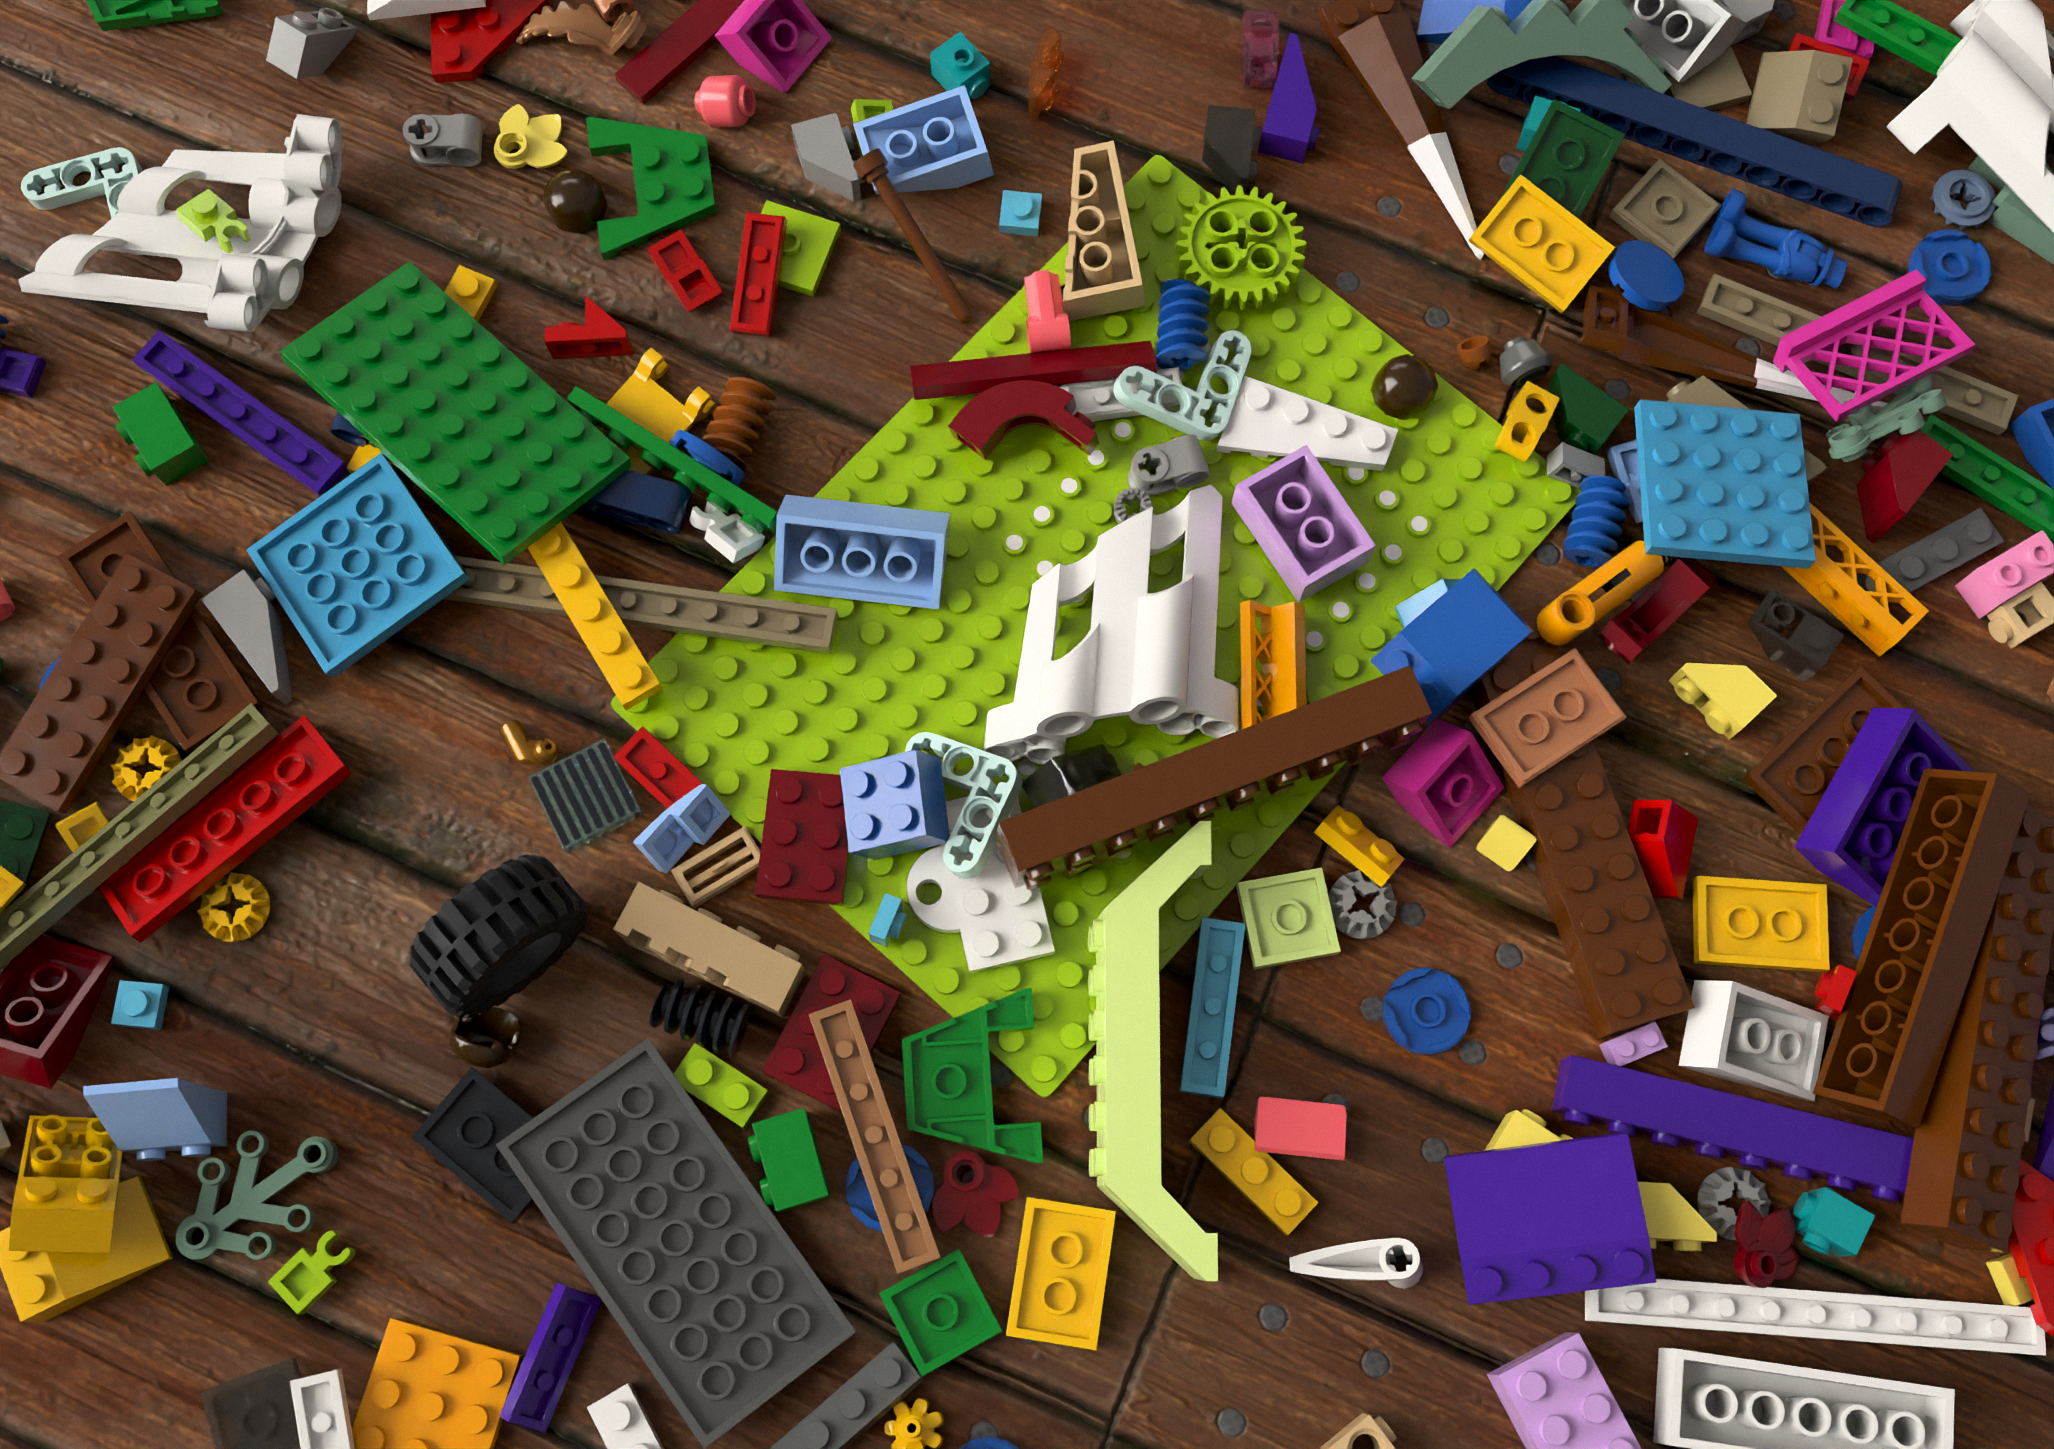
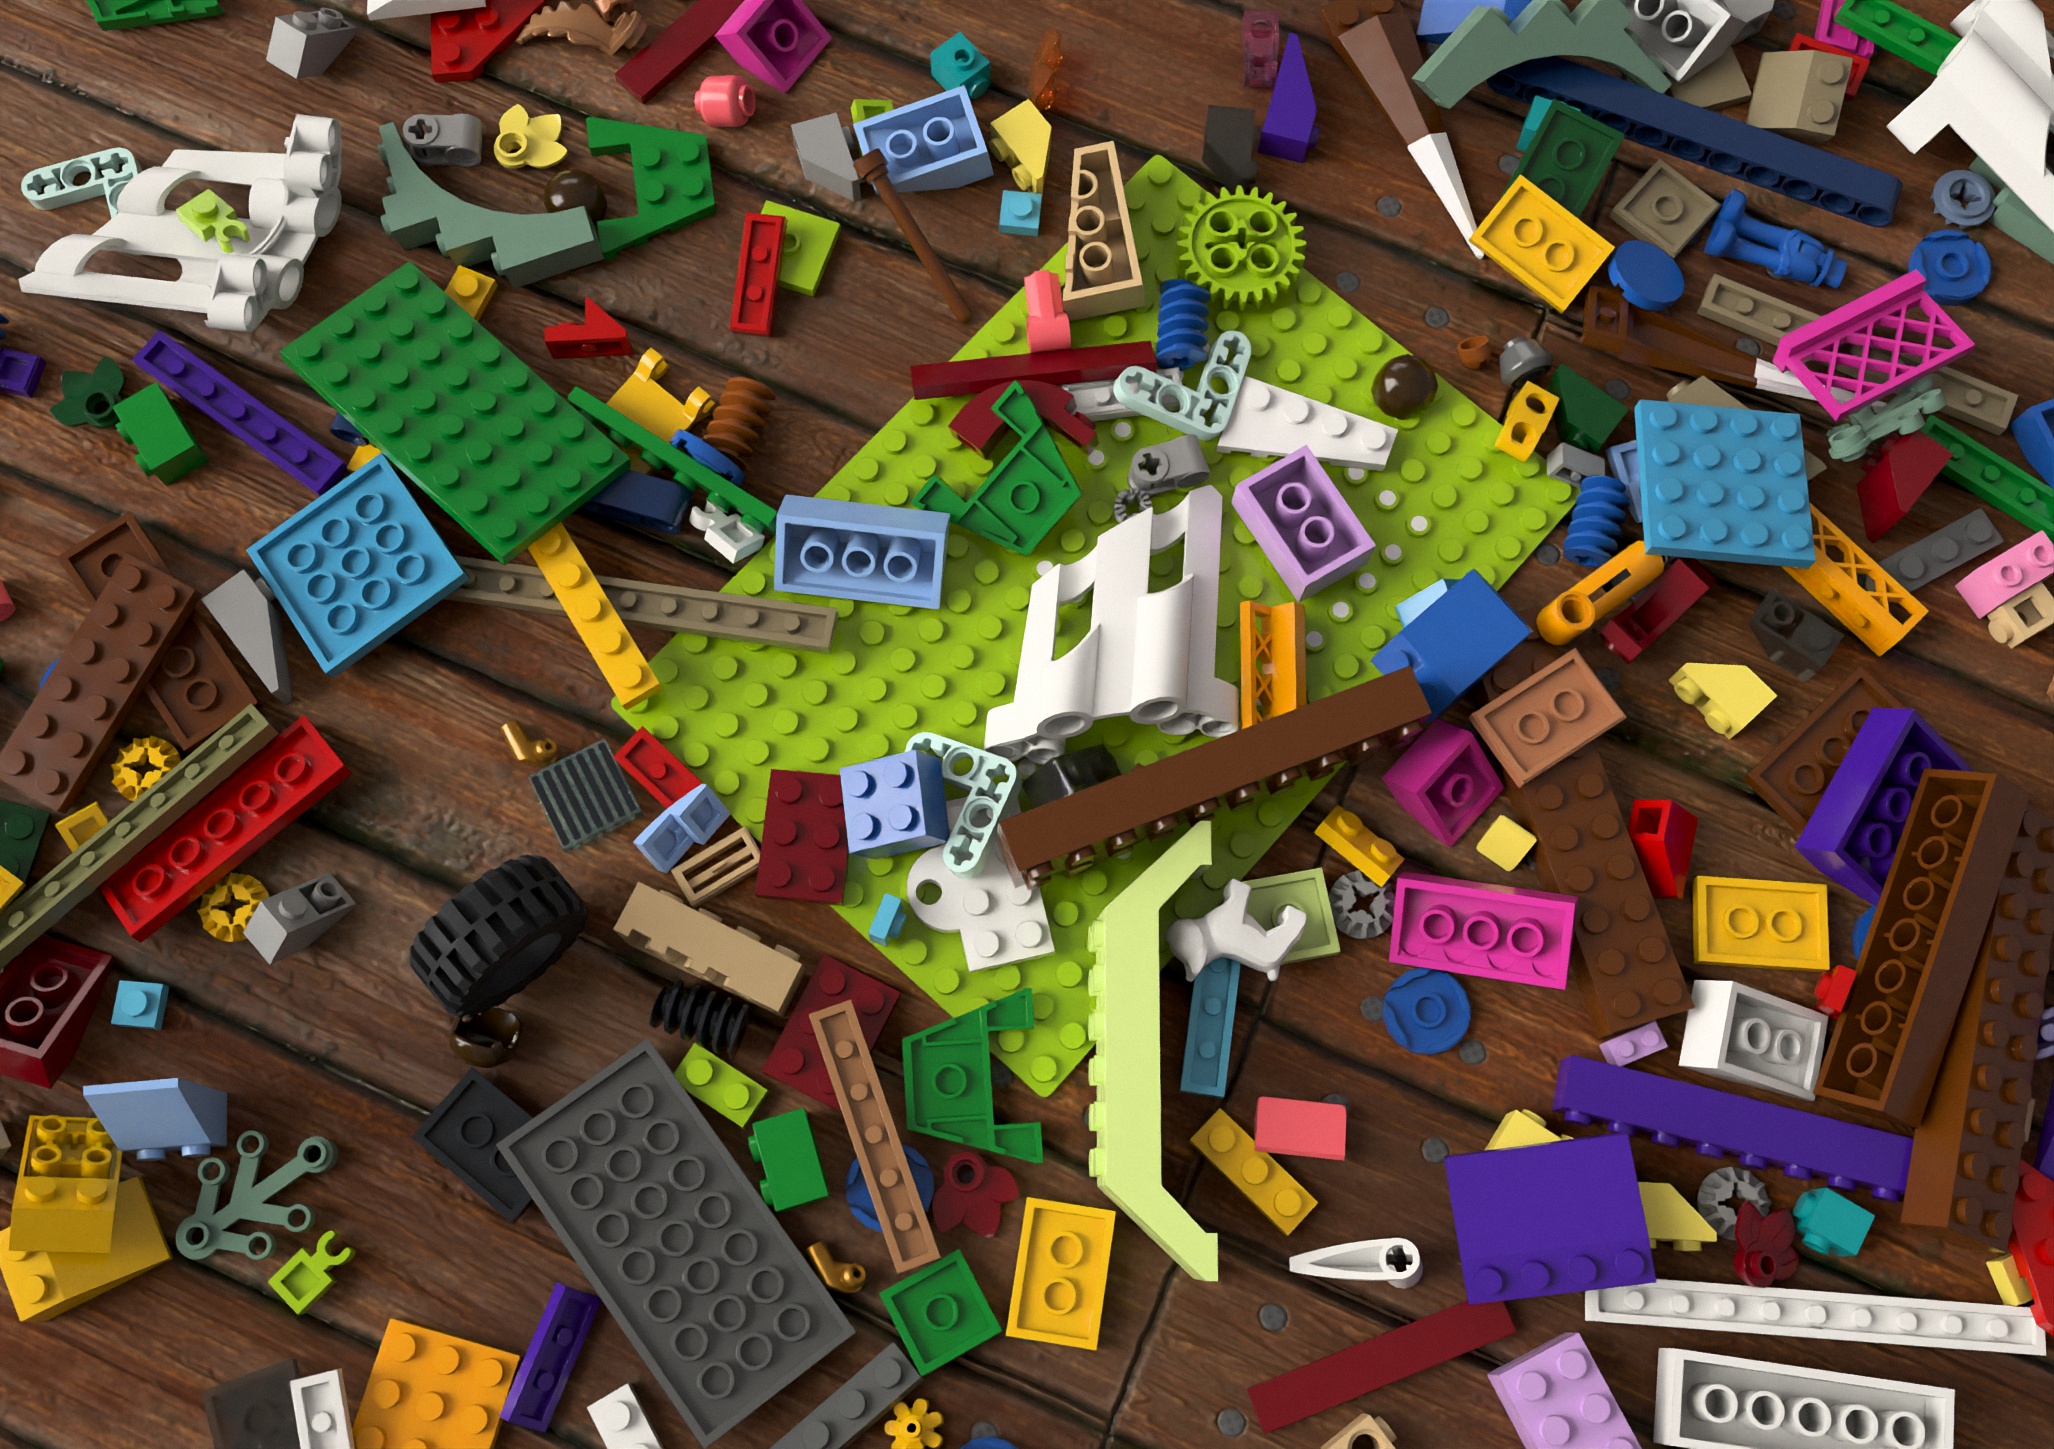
(89, 394): none -> dark green plate
(297, 917): none -> light grey slope
(520, 245): none -> sand green arch
(684, 271): red slope -> none
(835, 1274): none -> pearl gold arm
(1023, 494): none -> green wing
(1024, 143): none -> light yellow slope
(1234, 935): none -> white animal
(1377, 1362): none -> dark red tile
(1483, 929): none -> dark pink slope

